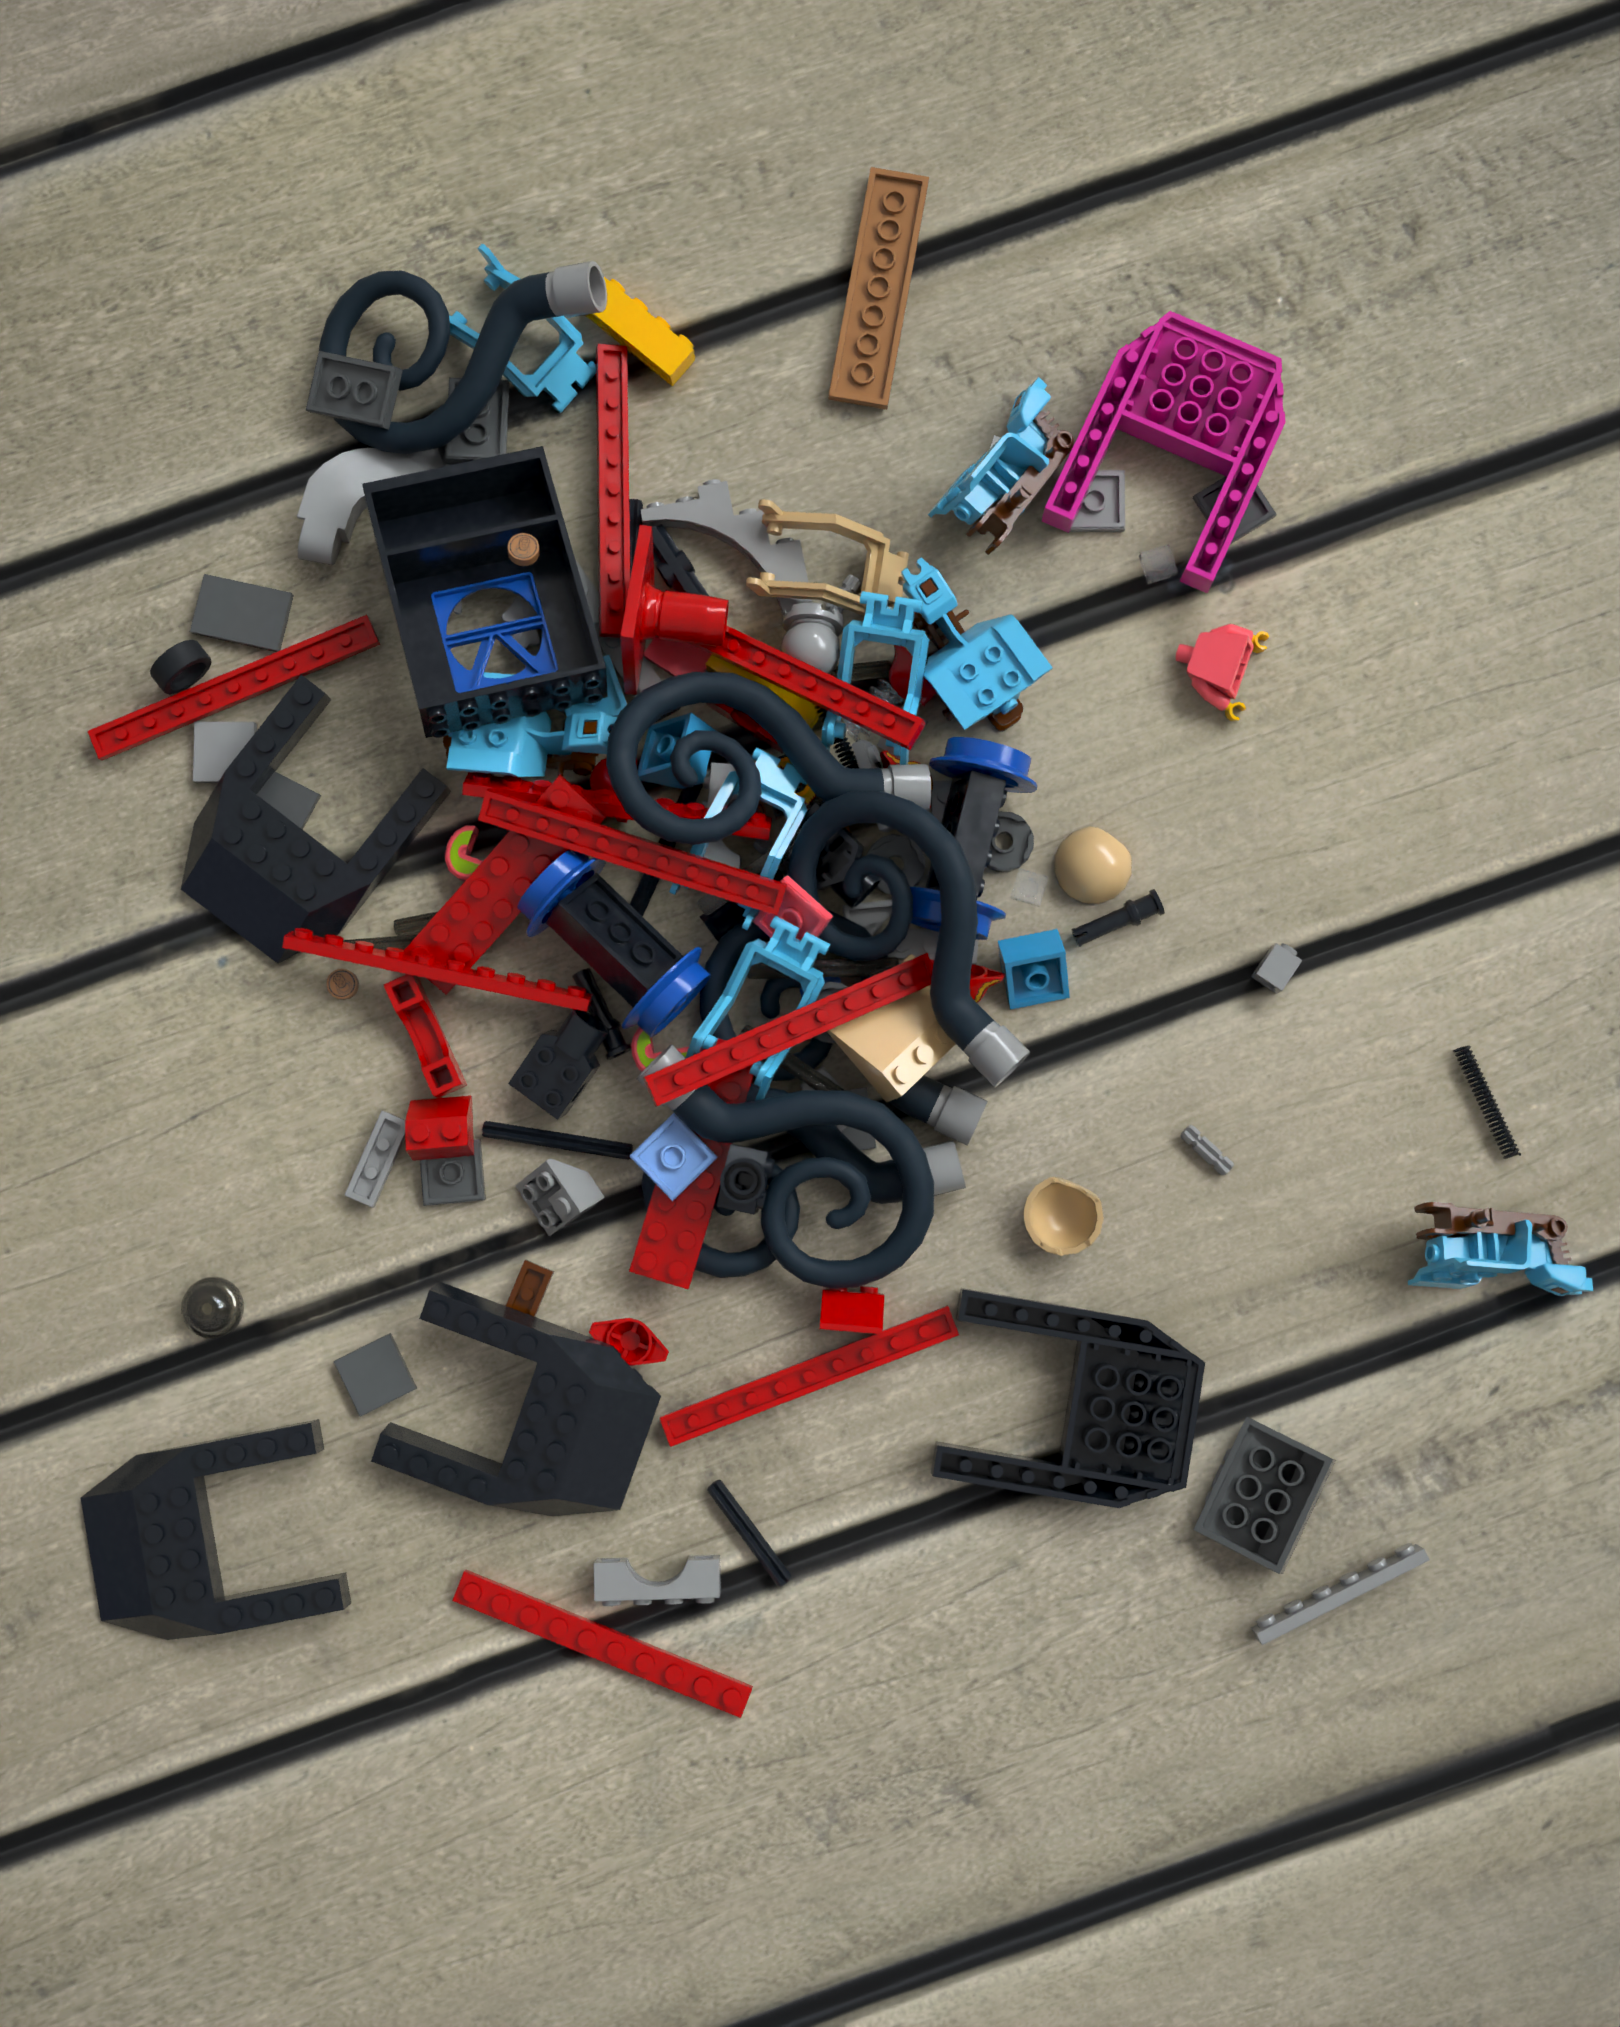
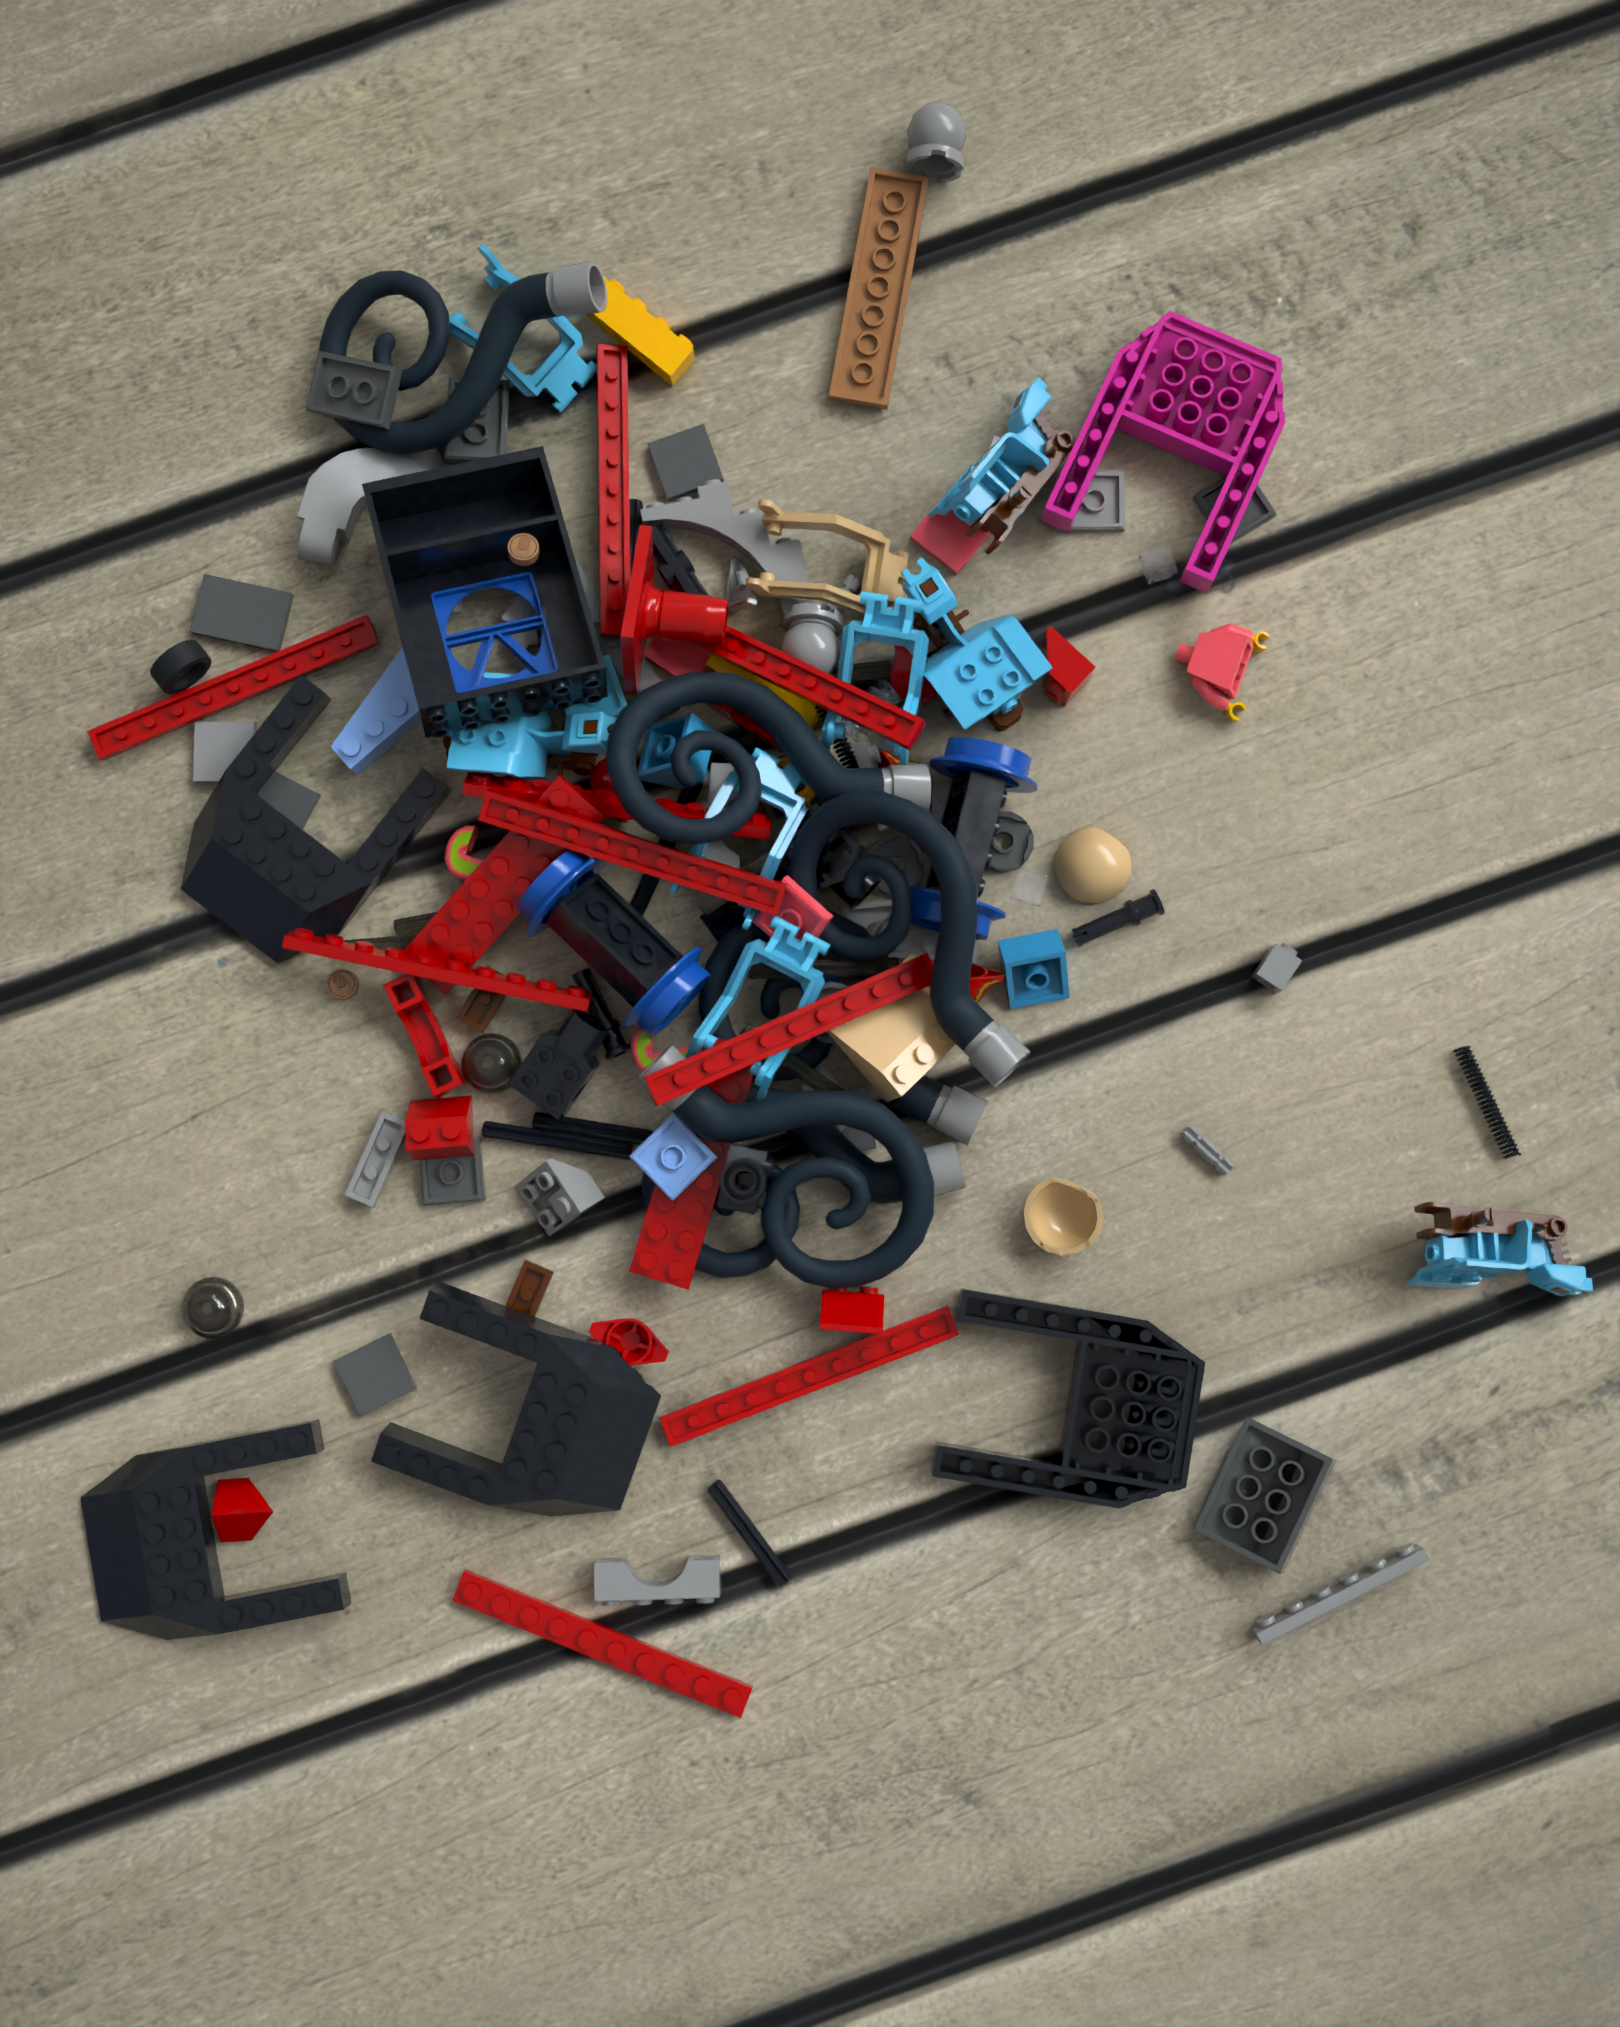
(238, 1510): none -> red slope
(381, 719): none -> light blue wedge
(481, 1008): none -> reddish brown plate
(506, 1063): none -> clear smoke piece
(590, 1128): none -> black axle
(684, 461): none -> dark grey tile
(736, 591): none -> light grey tile
(935, 142): none -> light grey tile
(947, 541): none -> coral tile
(1069, 669): none -> red slope

